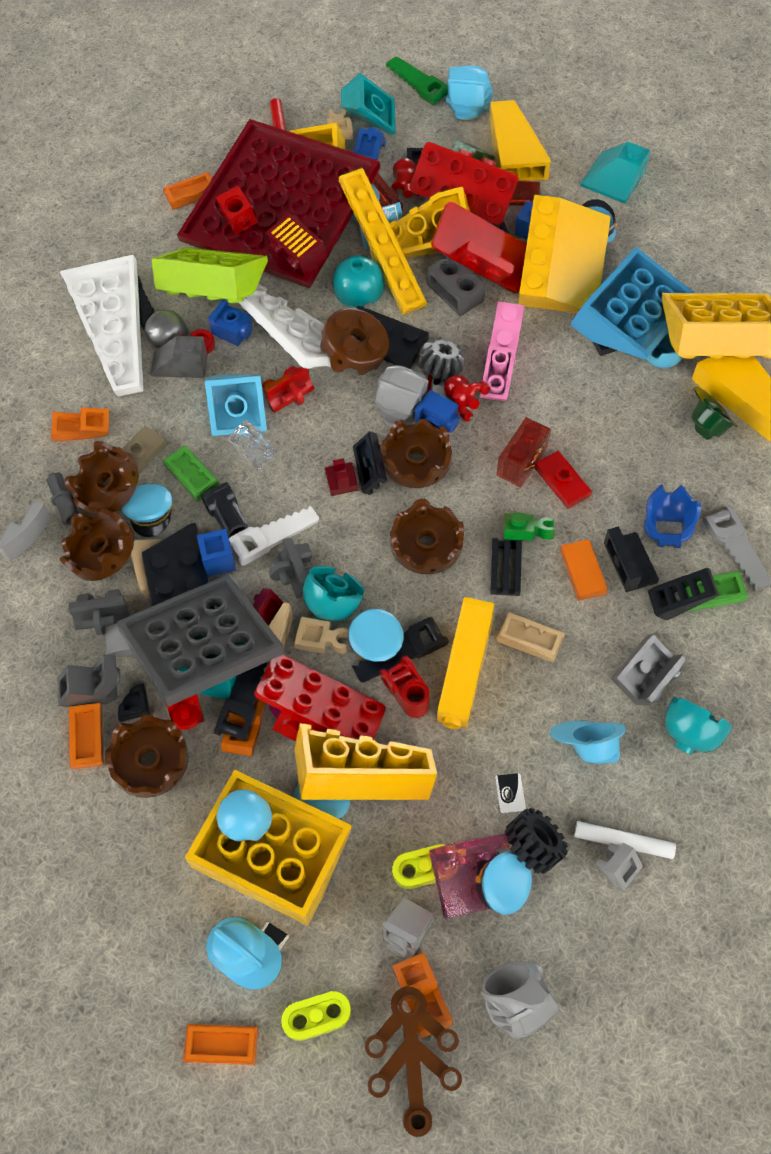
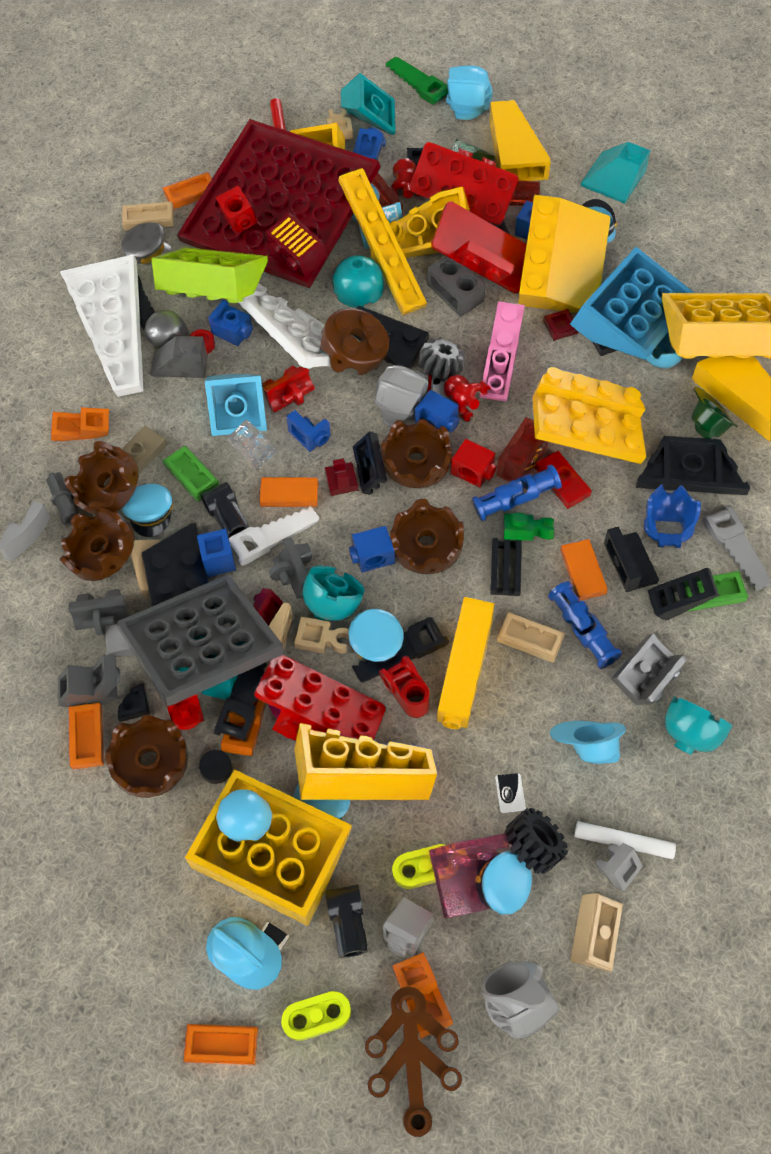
(145, 242): none -> flat silver piece
(152, 212): none -> tan plate
(215, 766): none -> black tile
(289, 492): none -> orange tile
(306, 433): none -> blue bracket
(345, 911): none -> black piece
(372, 549): none -> blue brick
(473, 463): none -> red brick
(512, 494): none -> blue piece
(559, 324): none -> dark red tile
(578, 616): none -> blue piece
(589, 415): none -> yellow plate
(597, 932): none -> tan slope
(695, 465): none -> black wing

